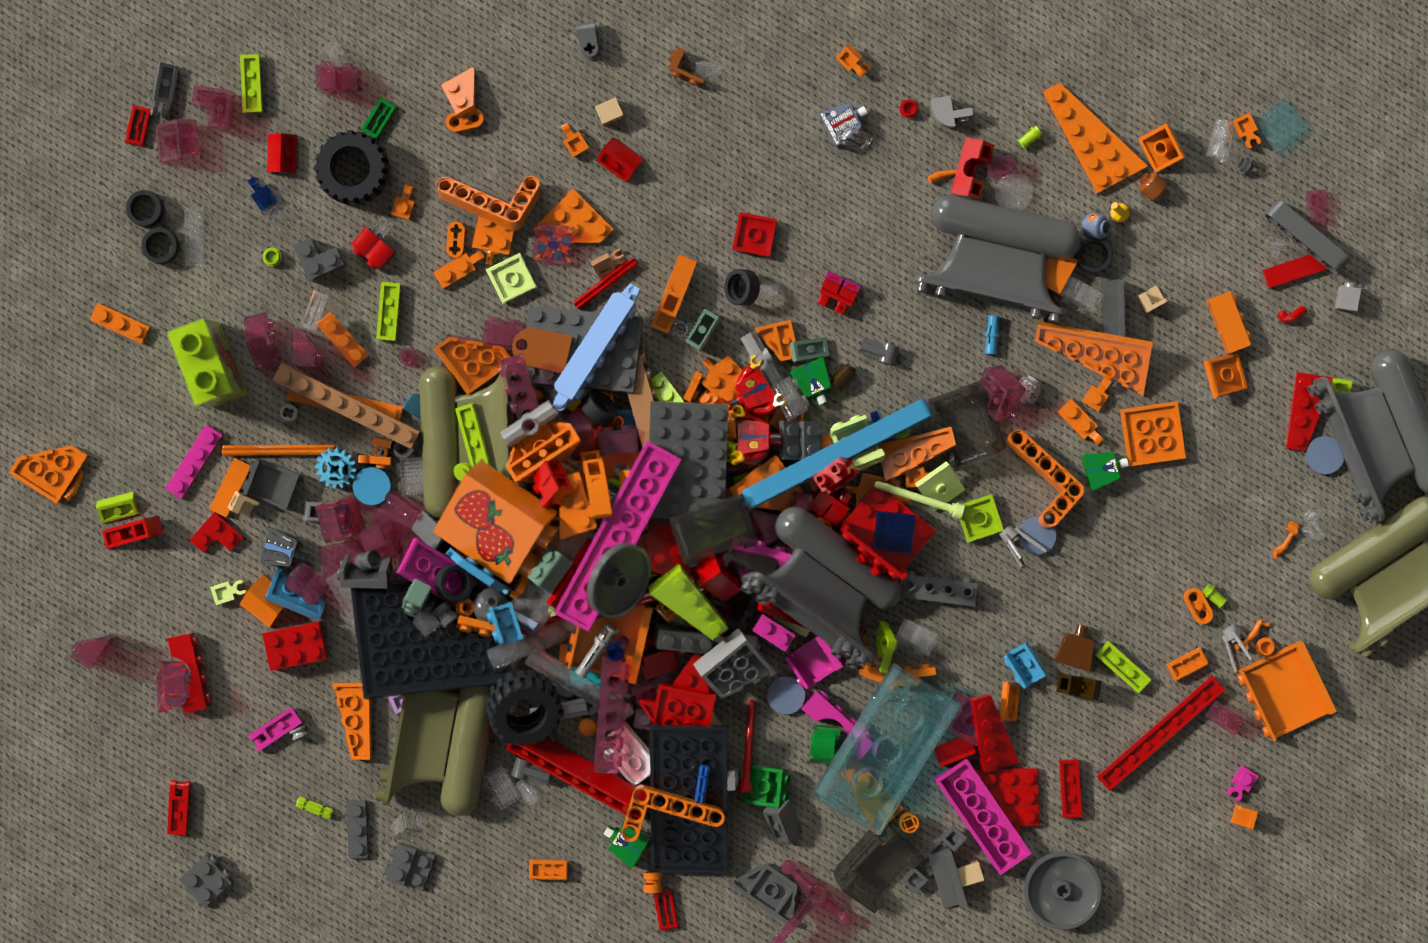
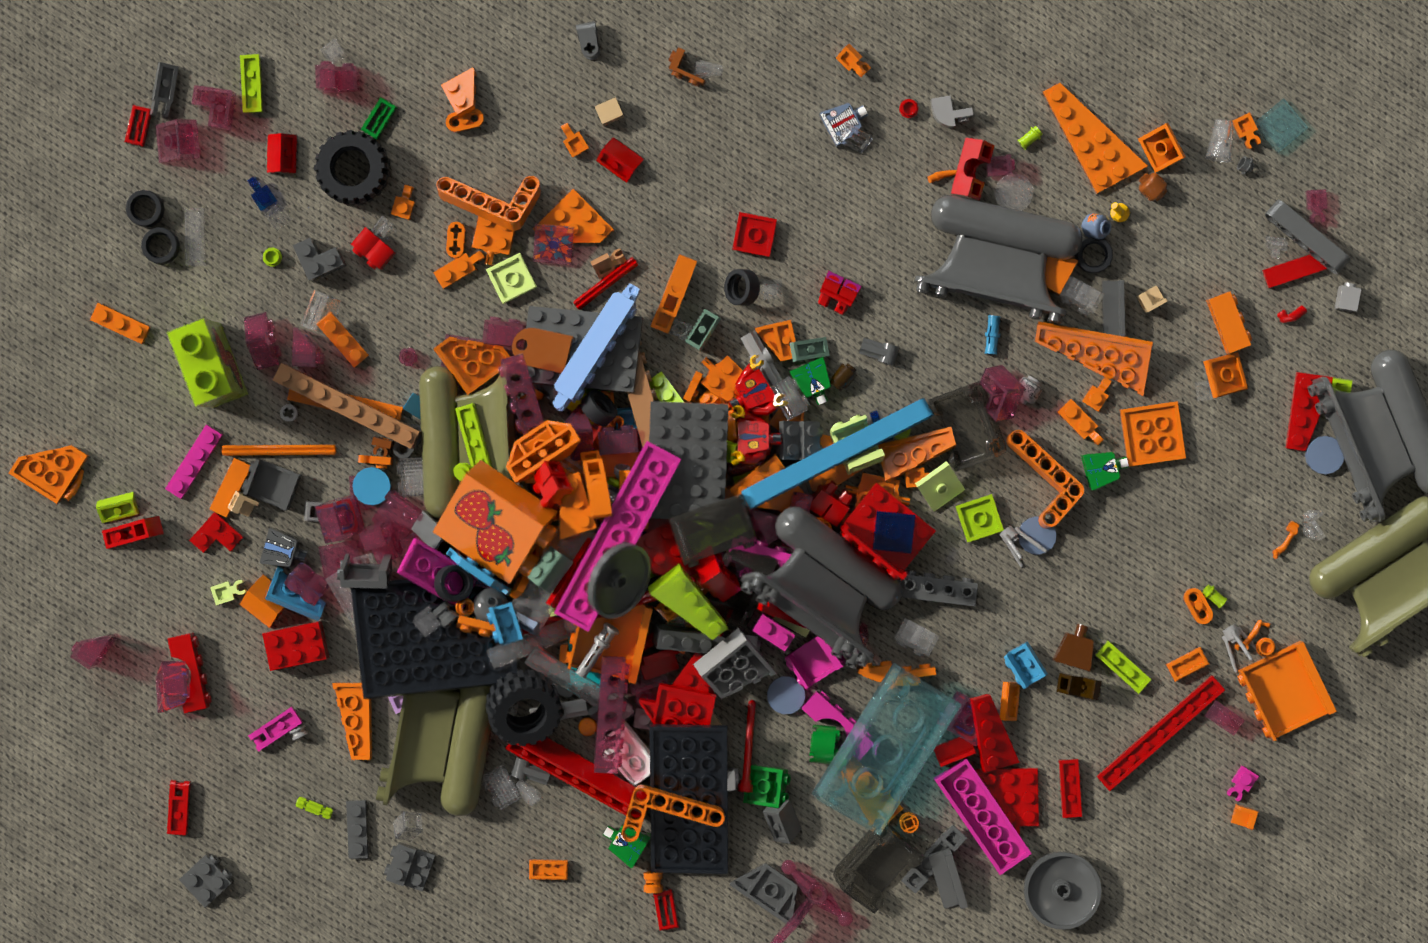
(332, 461): medium azure gear -> none
(368, 560): dark grey wheel -> none
(388, 311): lime plate -> none
(416, 598): sand green brick -> none
(539, 416): light grey piece -> none
(616, 649): clear blue cone -> none
(702, 783): blue axle -> none
(836, 474): red hips -> none
(875, 570): red arm -> none
(885, 644): lime wing -> none
(955, 510): yellowish green piece -> none
(970, 873): tan panel -> none

